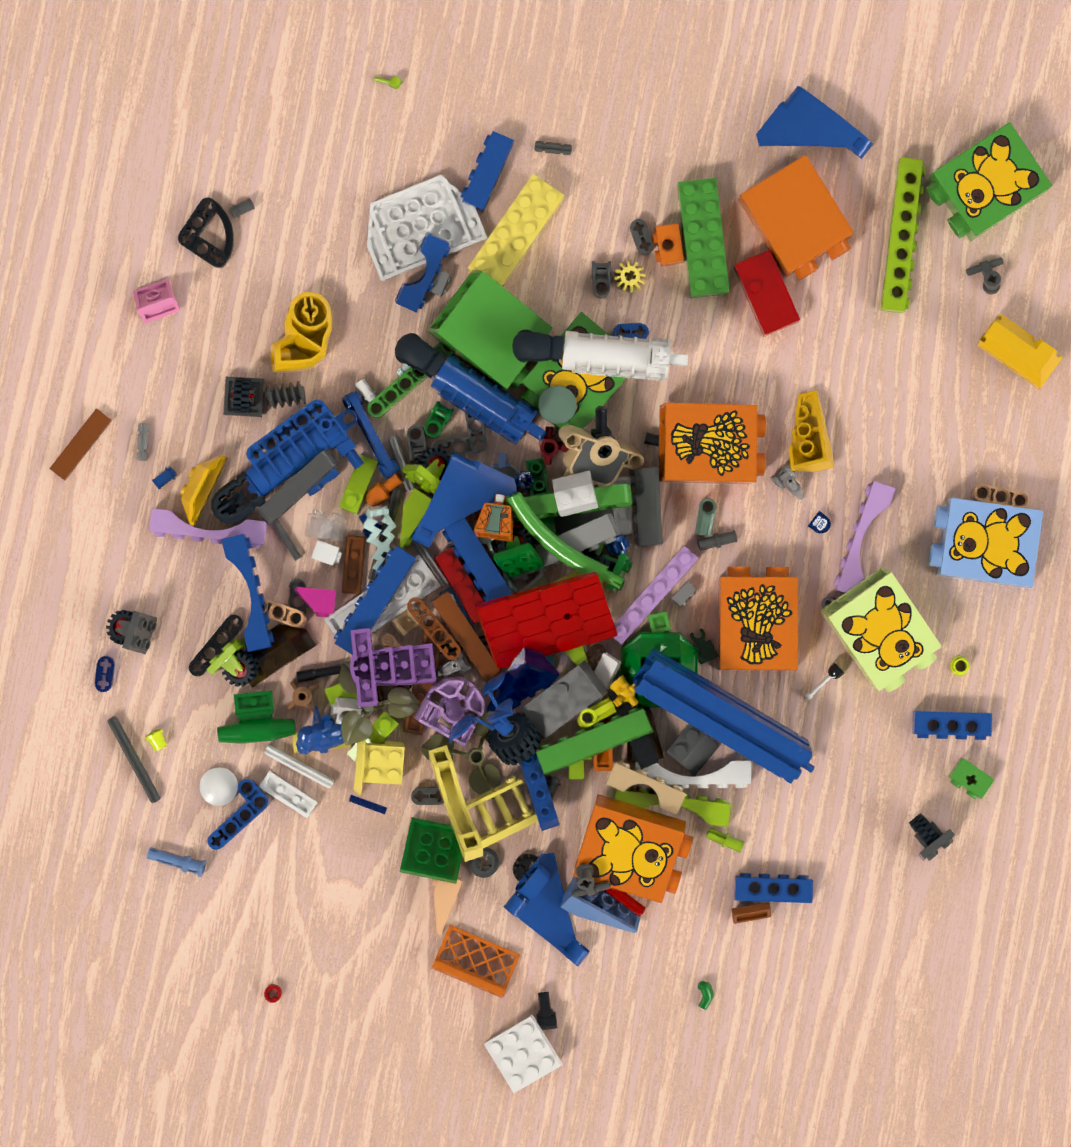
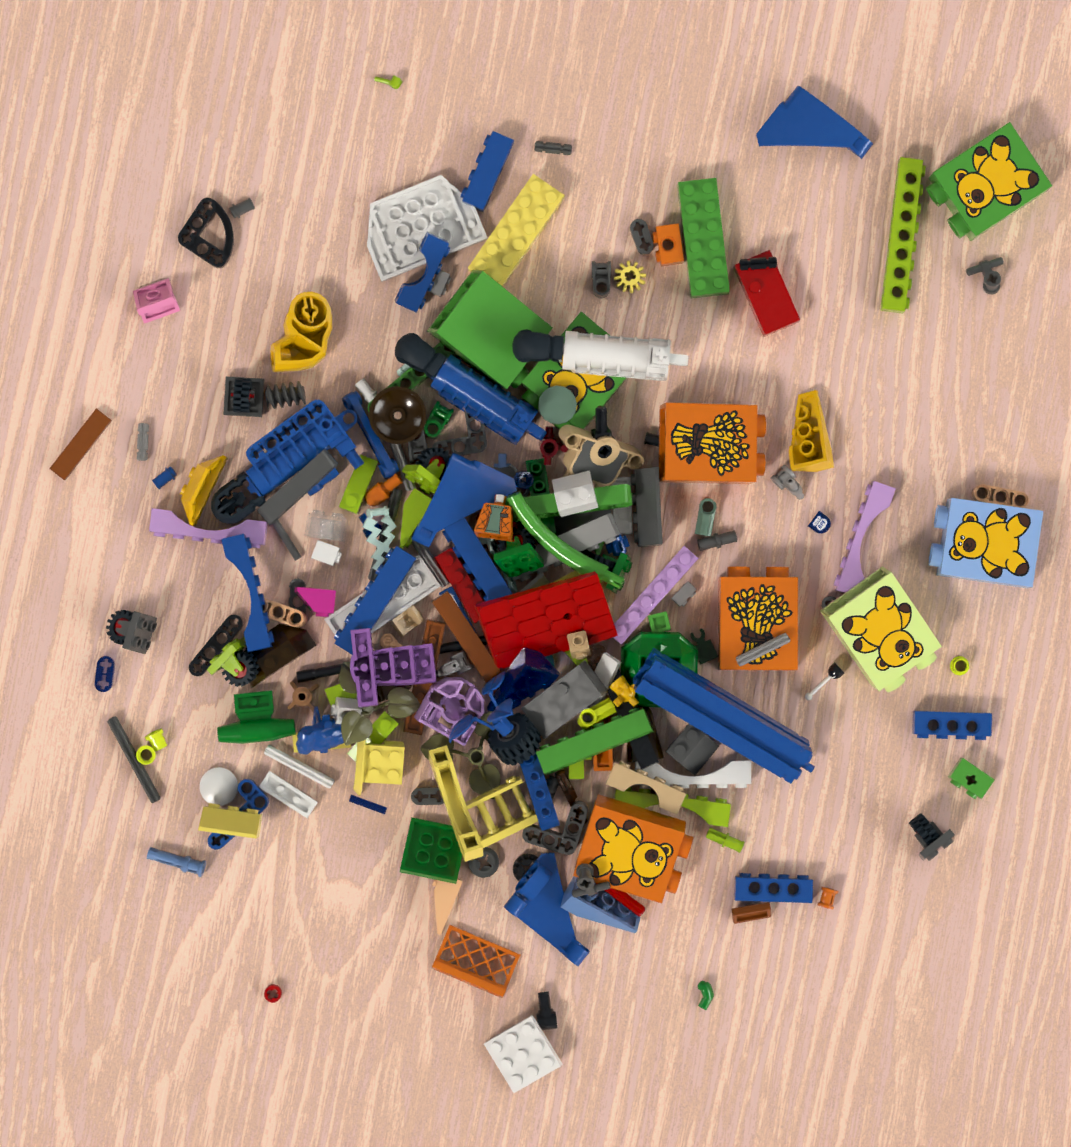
(139, 755): none -> neon yellow piece
(230, 821): none -> light yellow slope
(353, 564): dark orange tile -> none
(397, 400): none -> dark brown dish
(436, 626): dark orange beam -> none
(567, 835): none -> dark grey beam
(569, 793): none -> reddish brown piece
(579, 645): none -> tan bracket
(631, 327): blue beam -> none
(758, 263): none -> black axle
(762, 649): none -> light grey axle
(797, 218): orange brick -> none
(827, 898): none -> orange bush
(1019, 351): yellow brick -> none

